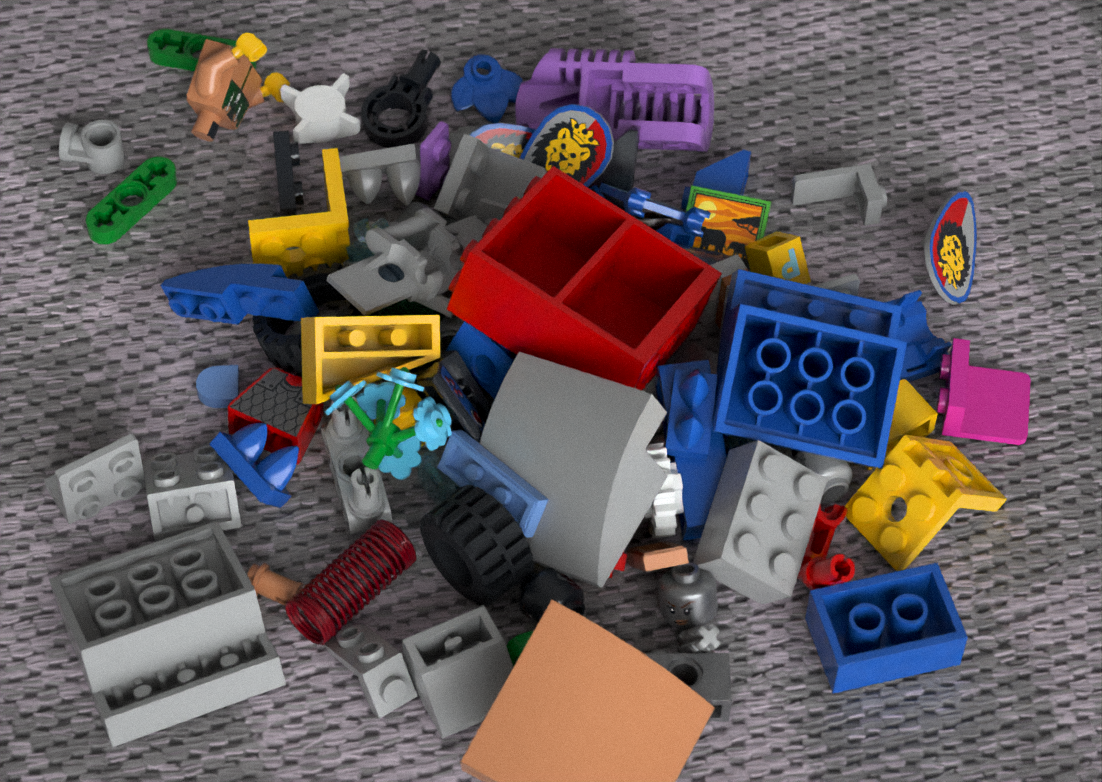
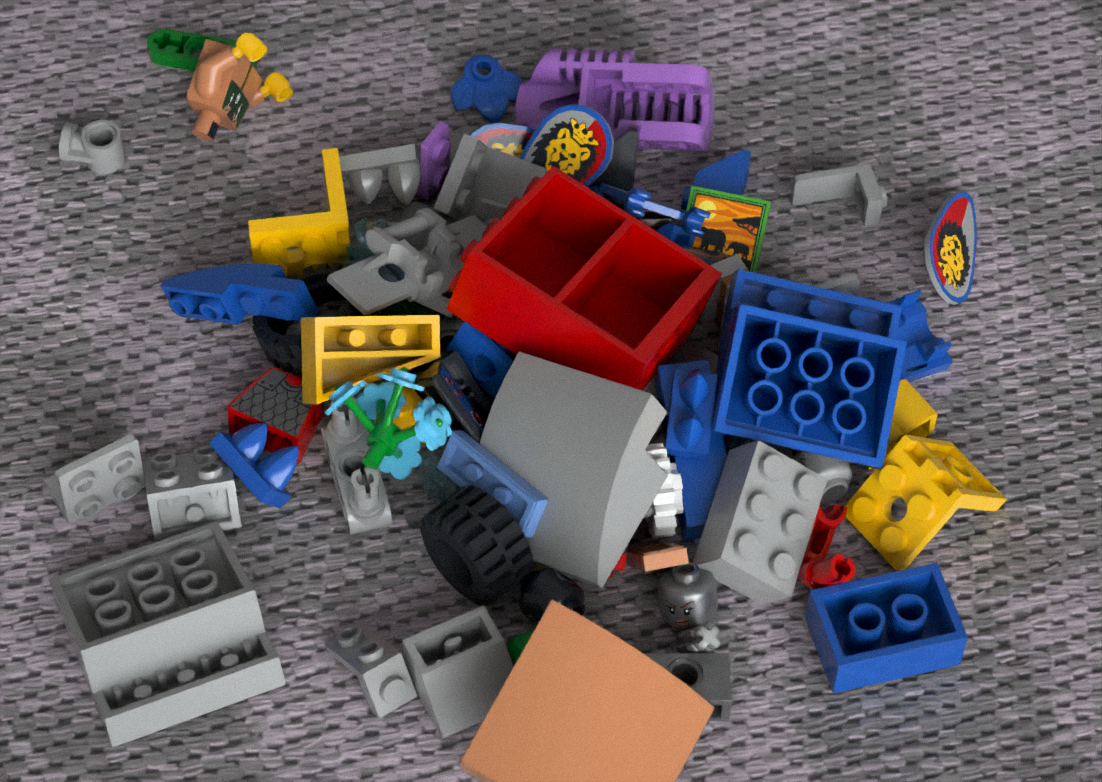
(135, 184): green beam -> none
(218, 385): medium blue tile -> none
(272, 584): nougat pin -> none
(287, 157): black wing -> none
(315, 611): dark red piece -> none
(321, 112): white piece -> none
(407, 94): black pin -> none
(779, 257): yellow brick -> none
(982, 400): dark pink bracket -> none

